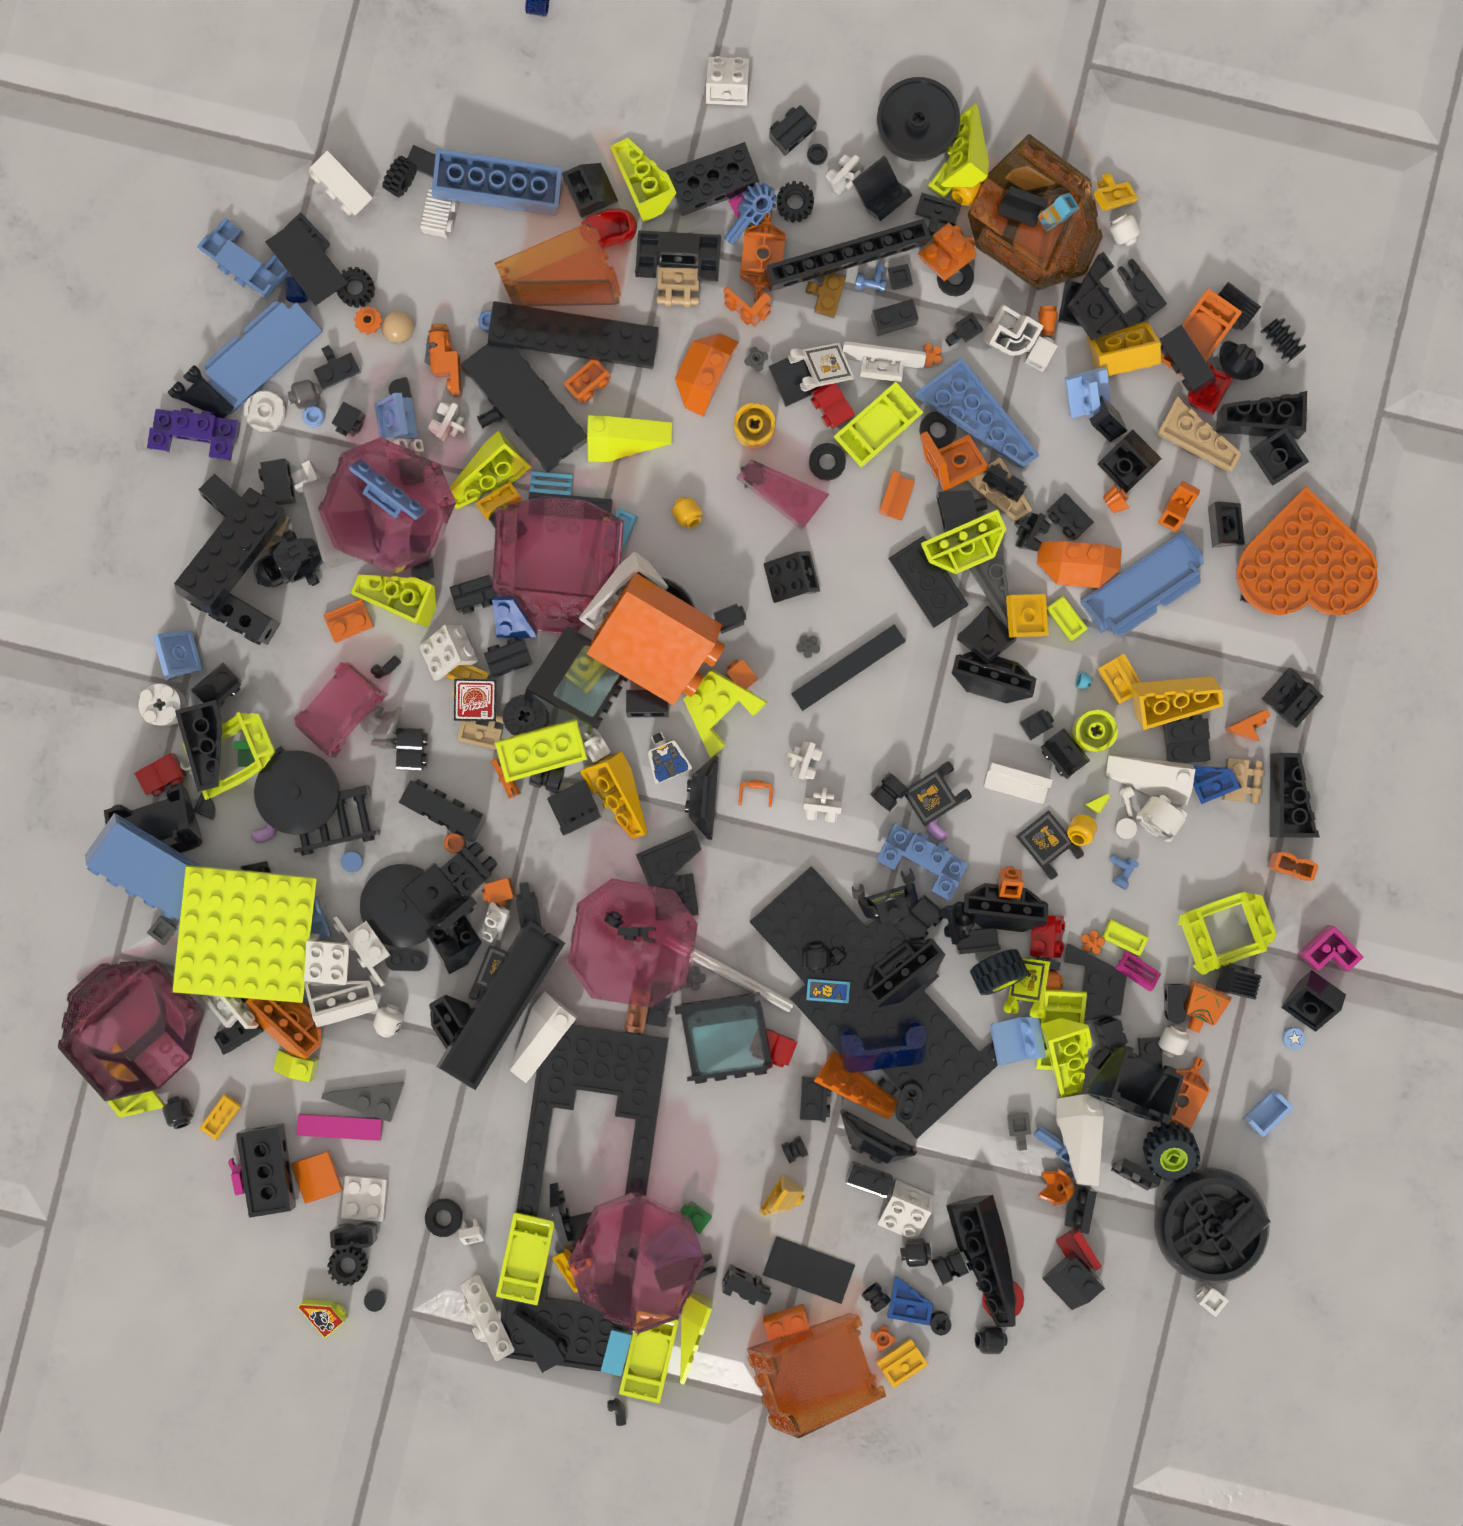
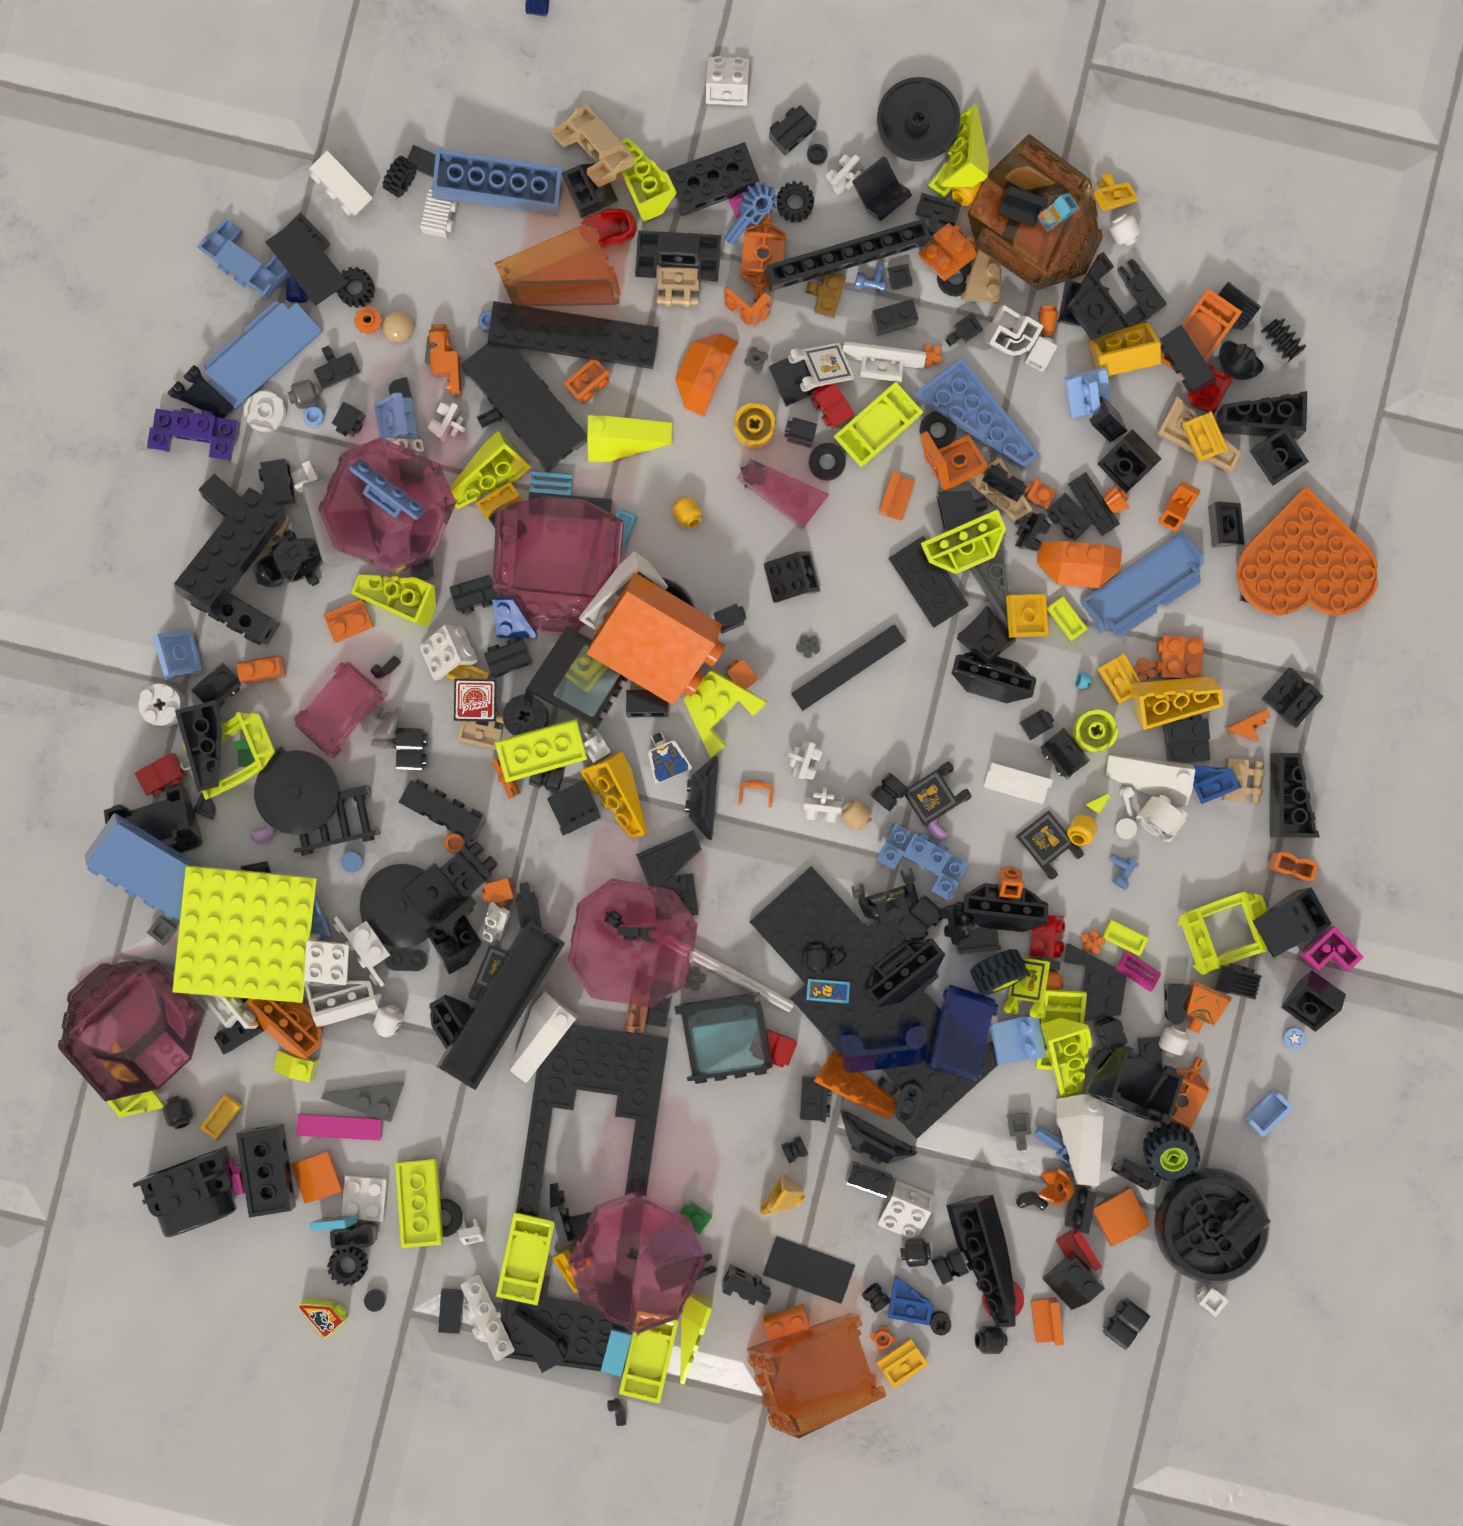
(190, 1192): none -> black brick
(261, 669): none -> orange brick
(333, 1223): none -> medium azure tile
(419, 1203): none -> neon yellow tile
(450, 1311): none -> black tile
(597, 141): none -> tan bracket
(800, 432): none -> black brick
(856, 815): none -> tan head
(962, 1033): none -> clear blue windscreen
(983, 281): none -> tan wing
(1031, 1198): none -> black arm
(1039, 494): none -> orange bracket
(1047, 1321): none -> orange panel
(1093, 504): none -> black tile
(1120, 1216): none -> orange slope
(1125, 1323): none -> black brick
(1145, 669): none -> orange plant
(1179, 657): none -> orange plate
(1204, 437): none -> yellow plate
(1292, 921): none -> black slope

